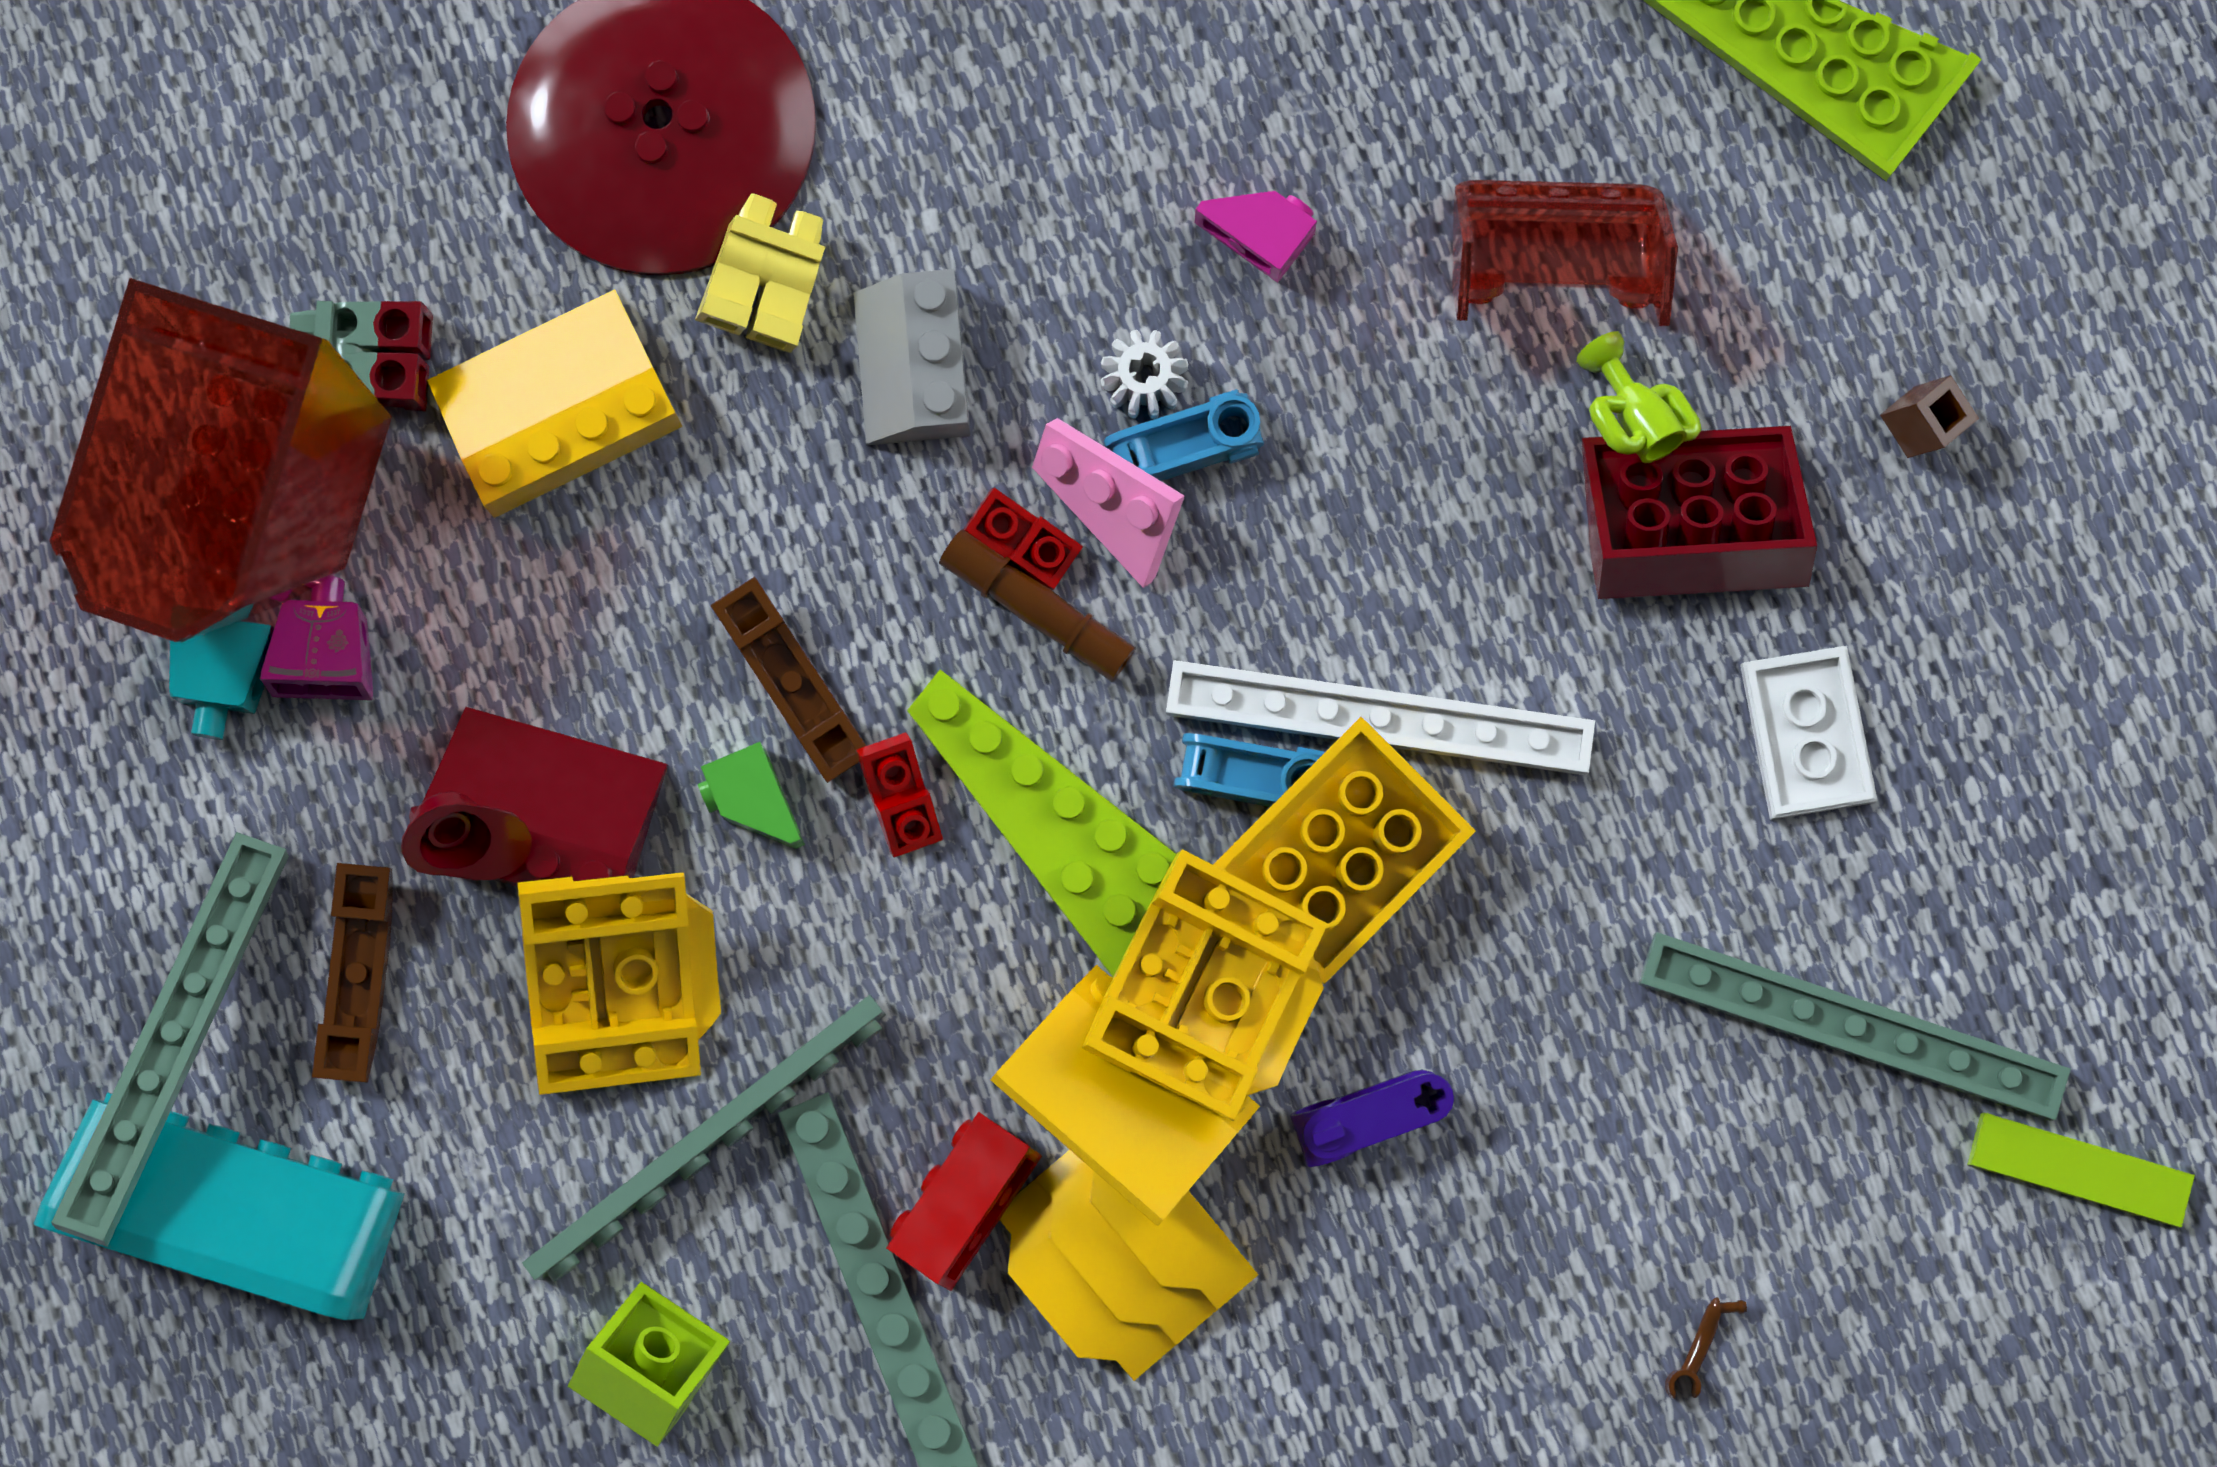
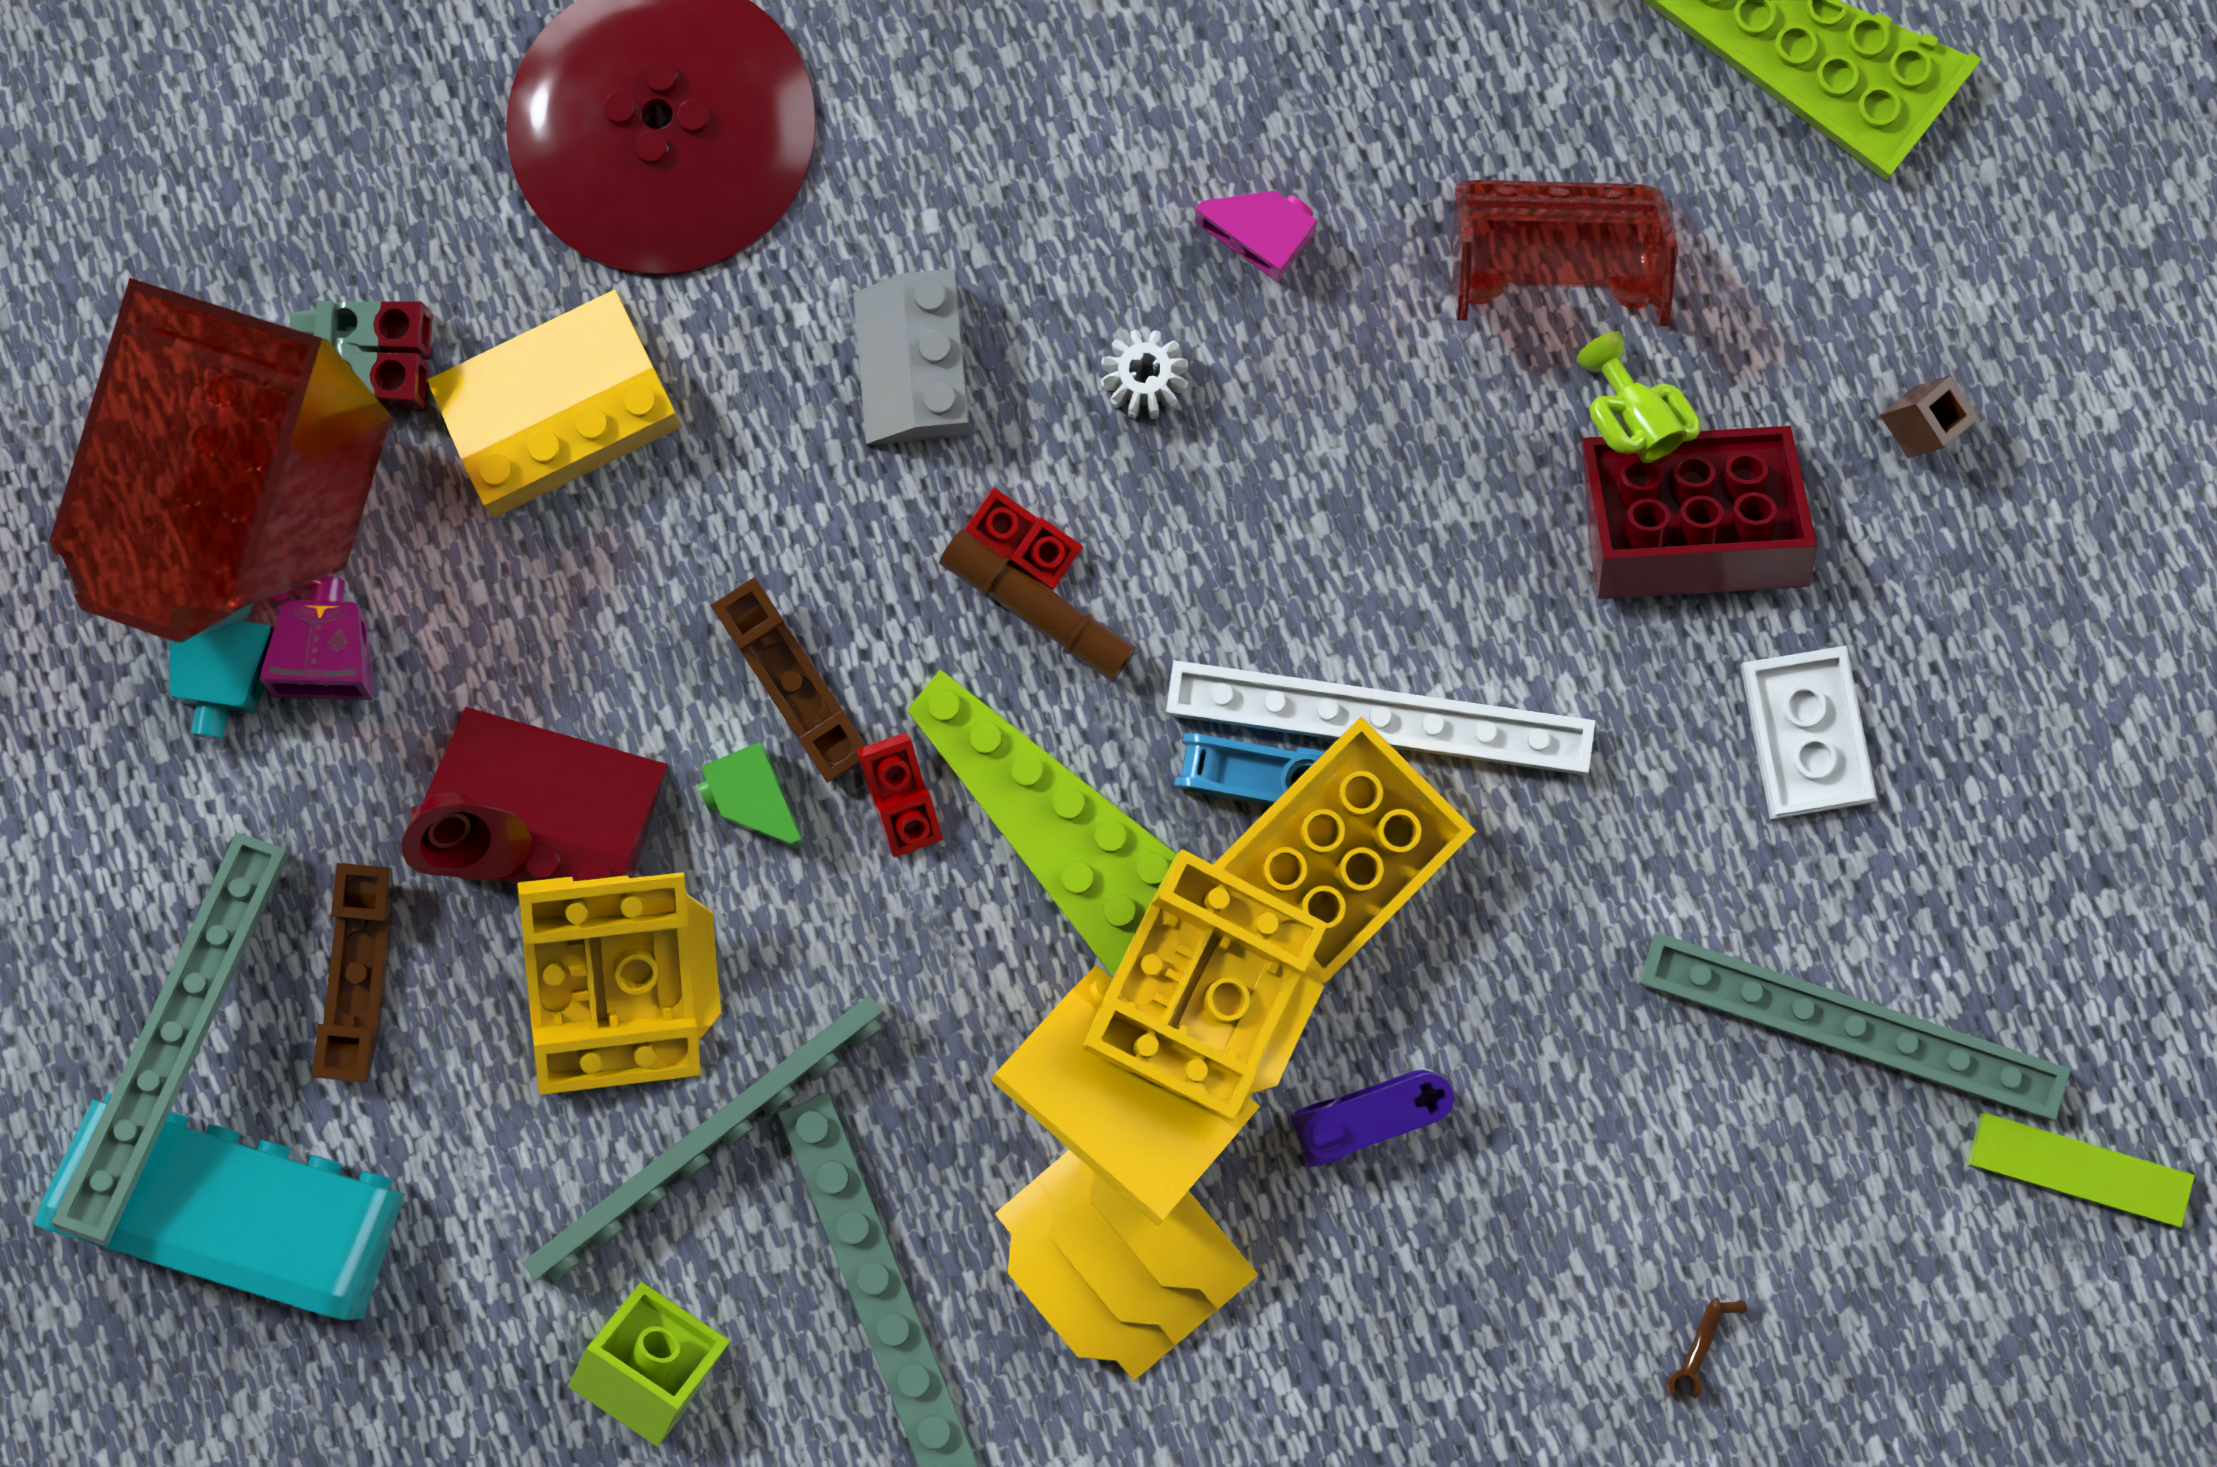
(767, 258): light yellow hips -> none
(962, 1200): red brick -> none
(1111, 497): bright pink wing -> none
(1190, 437): dark azure piece -> none

